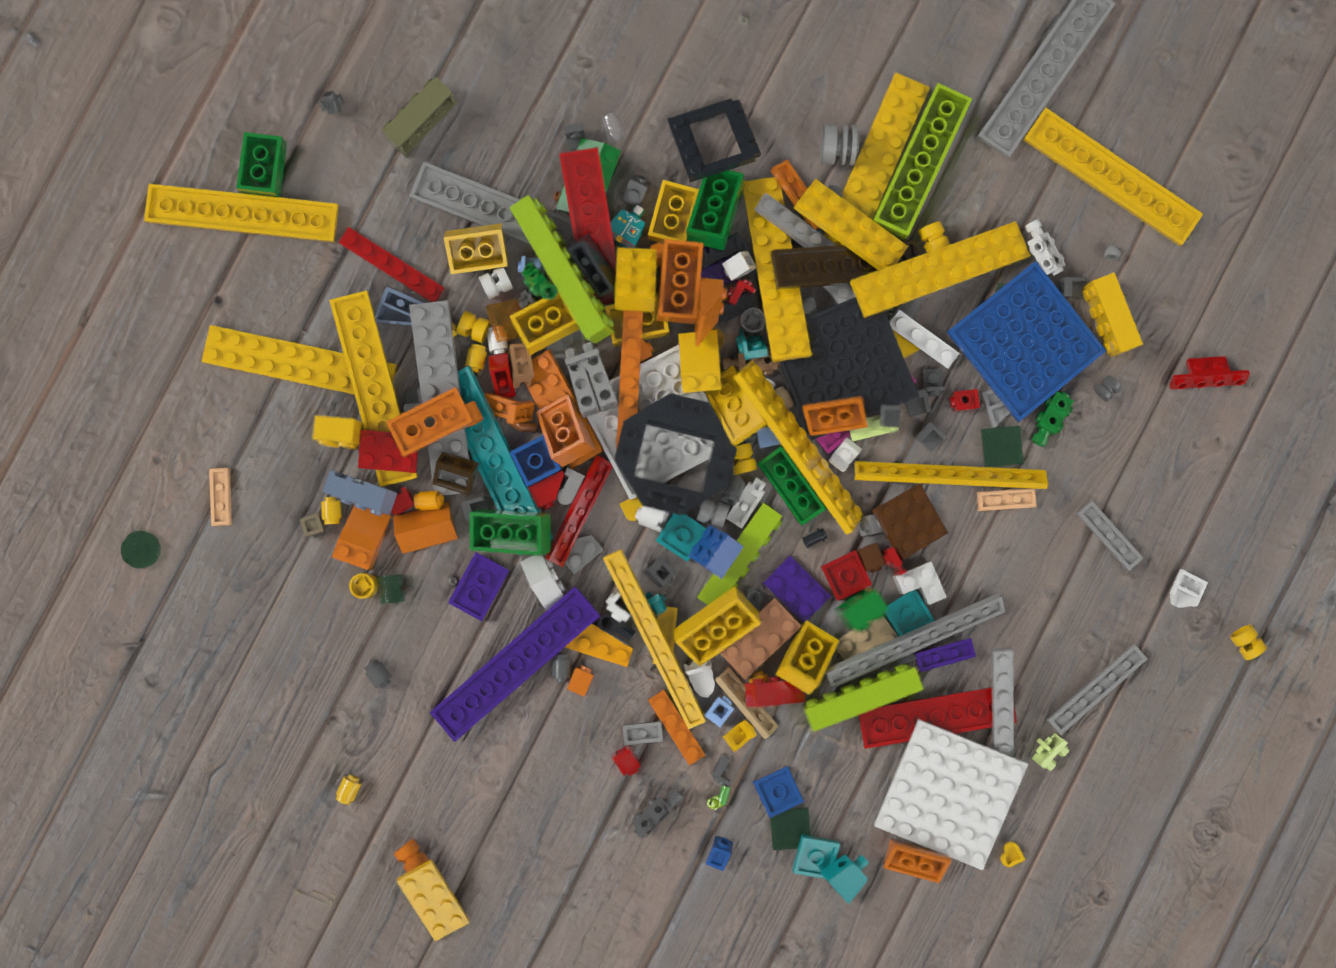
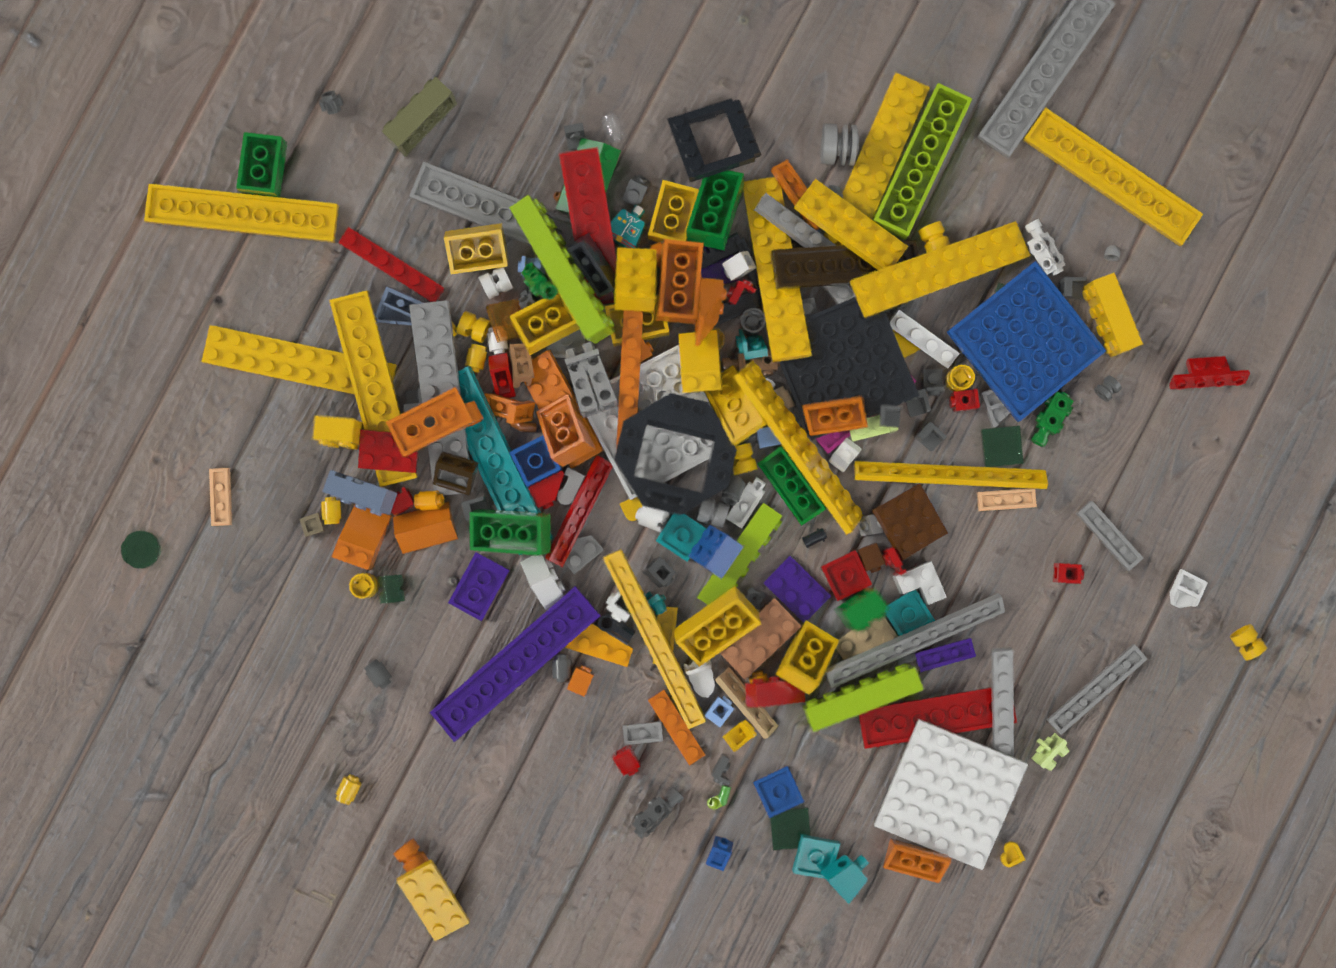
(960, 378): none -> yellow wheel
(1076, 570): none -> red brick

